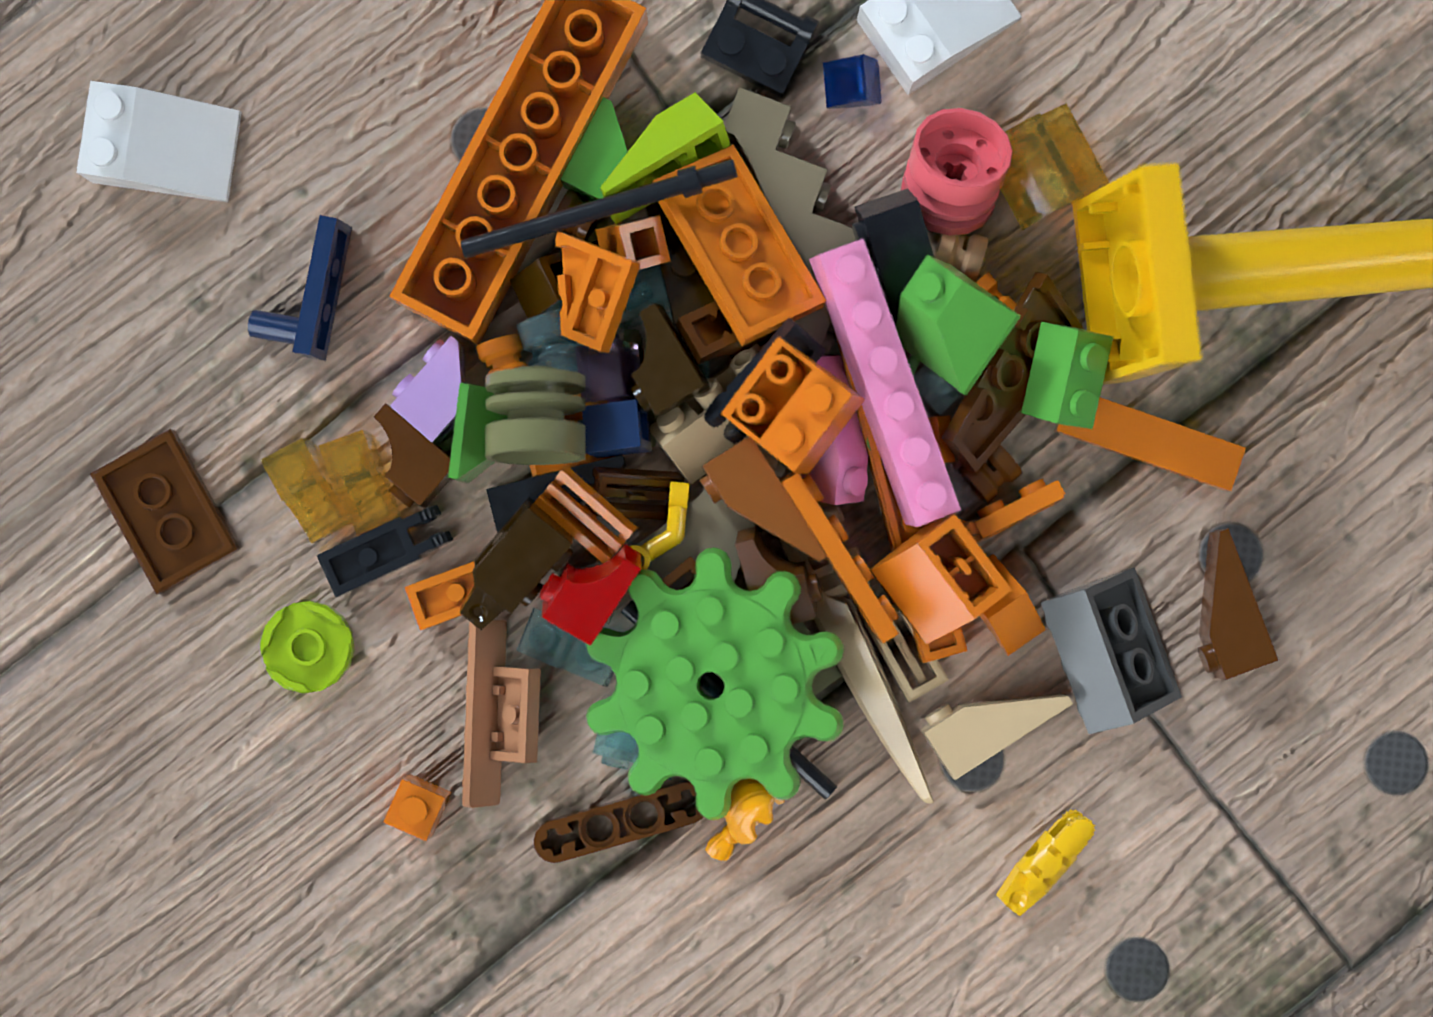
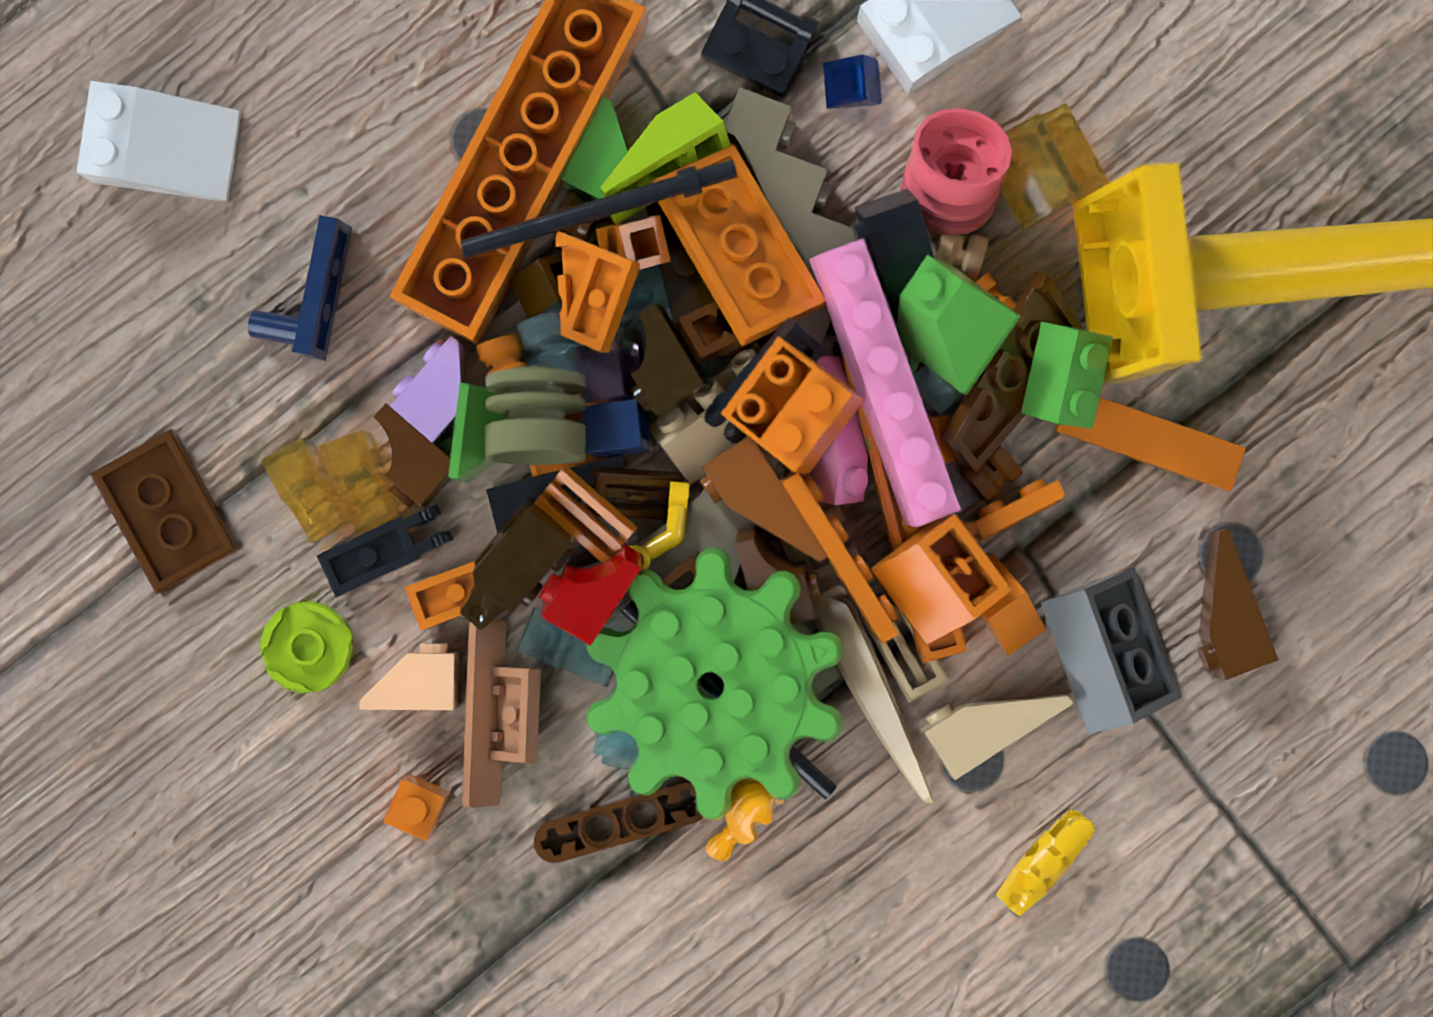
(418, 682): none -> light nougat slope

